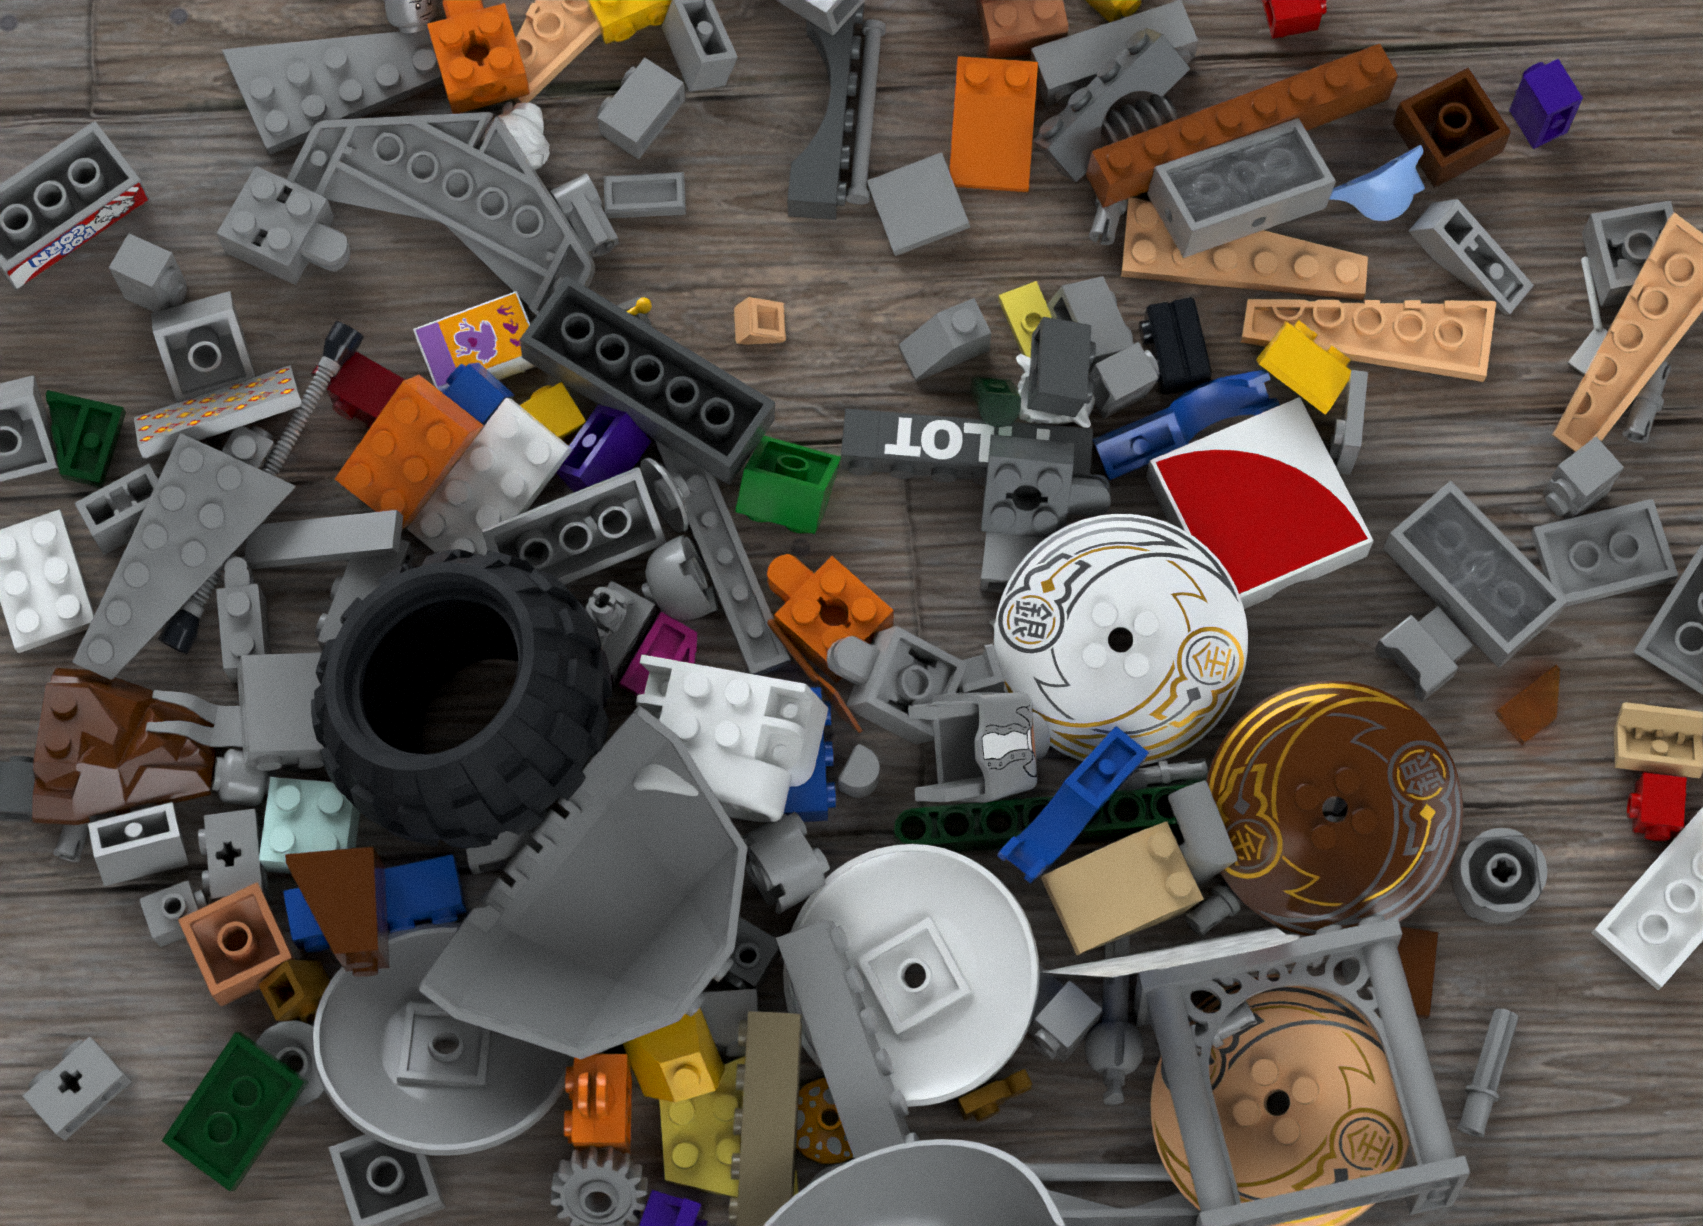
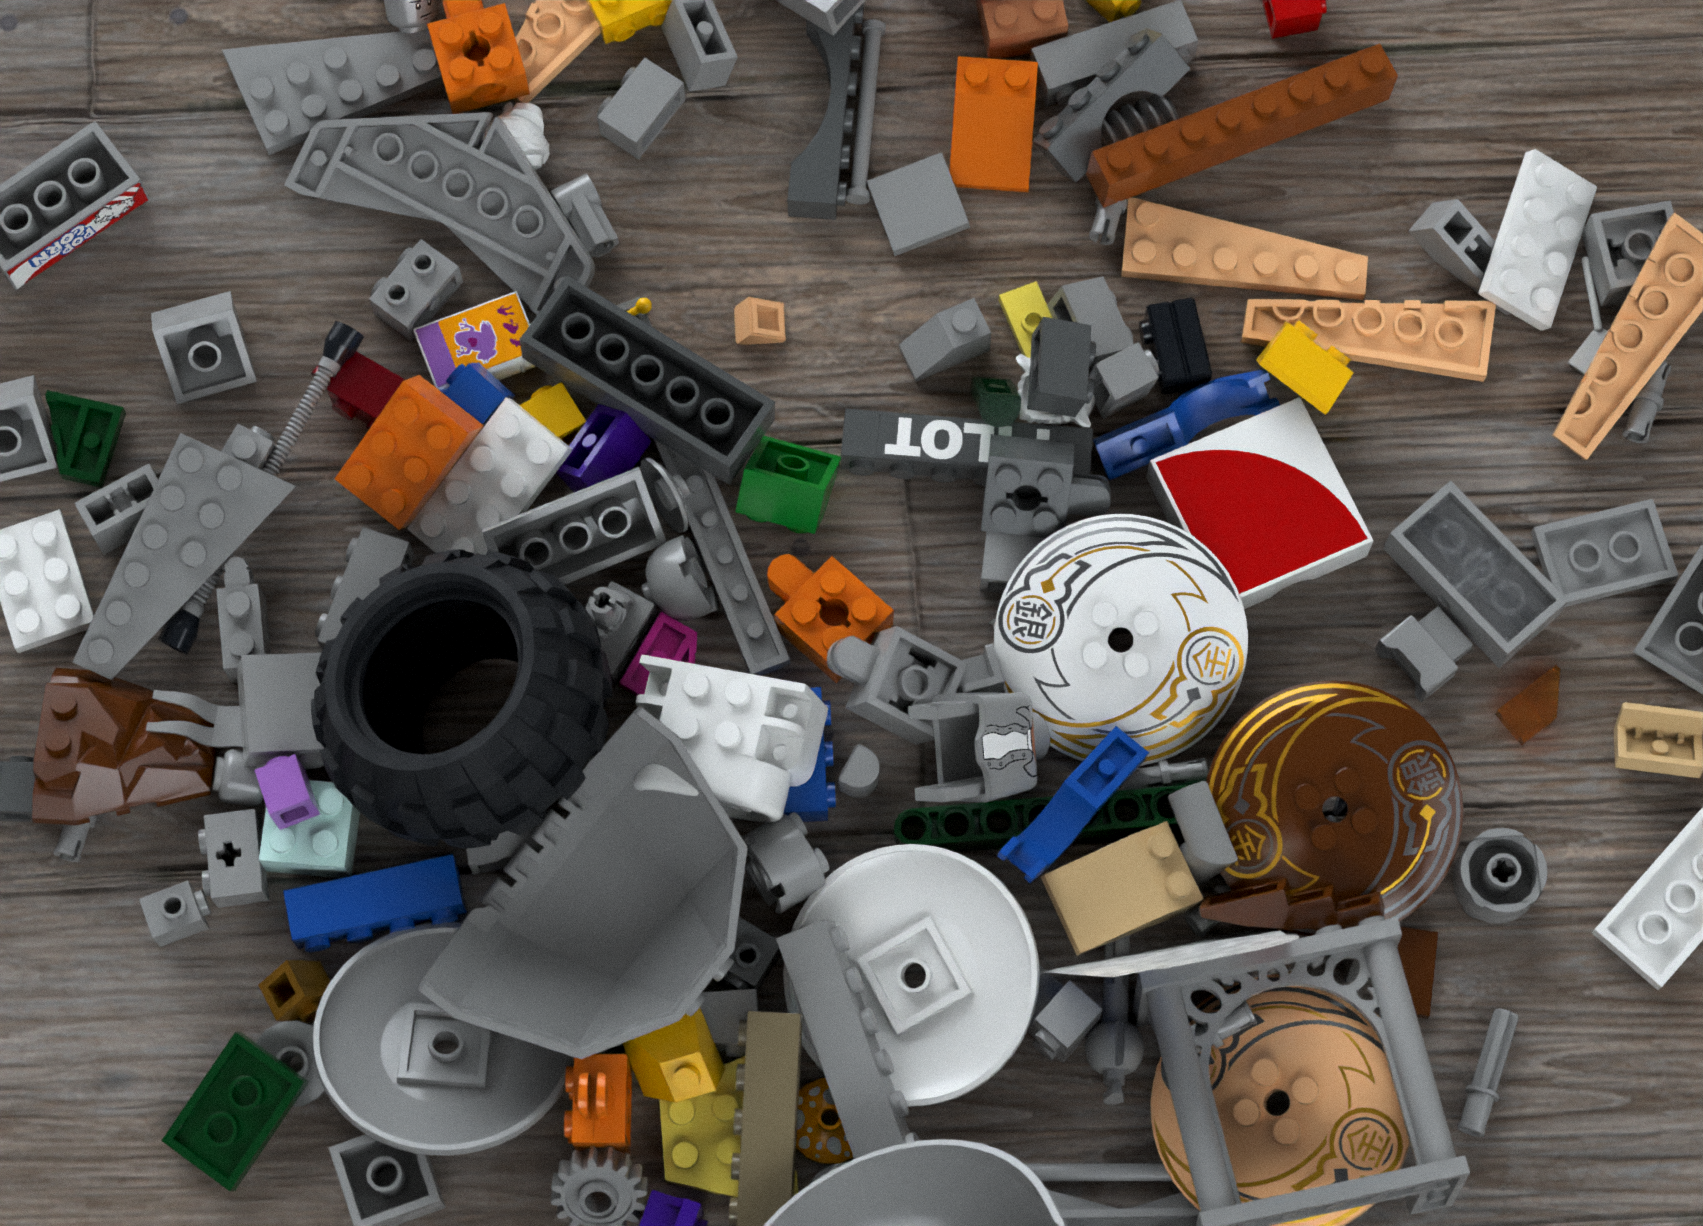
(99, 1083): light grey brick -> none
(137, 844): light grey brick -> none
(148, 275): light grey brick -> none
(217, 411): light grey tile -> none
(236, 943): nougat slope -> none
(282, 228): light grey brick -> none
(286, 791): none -> medium lavender brick
(324, 539): light grey tile -> none
(348, 903): reddish brown slope -> none
(415, 289): none -> light grey brick
(644, 195): light grey tile -> none
(831, 693): dark orange piece -> none
(985, 1101): pearl gold plate -> none
(1240, 187): brick -> none
(1275, 907): none -> reddish brown slope
(1348, 431): light grey wing -> none
(1386, 190): light blue hat -> none
(1453, 126): reddish brown brick -> none
(1537, 240): none -> white plate
(1545, 102): dark purple brick -> none
(1582, 480): light grey piece -> none
(1657, 806): red brick -> none

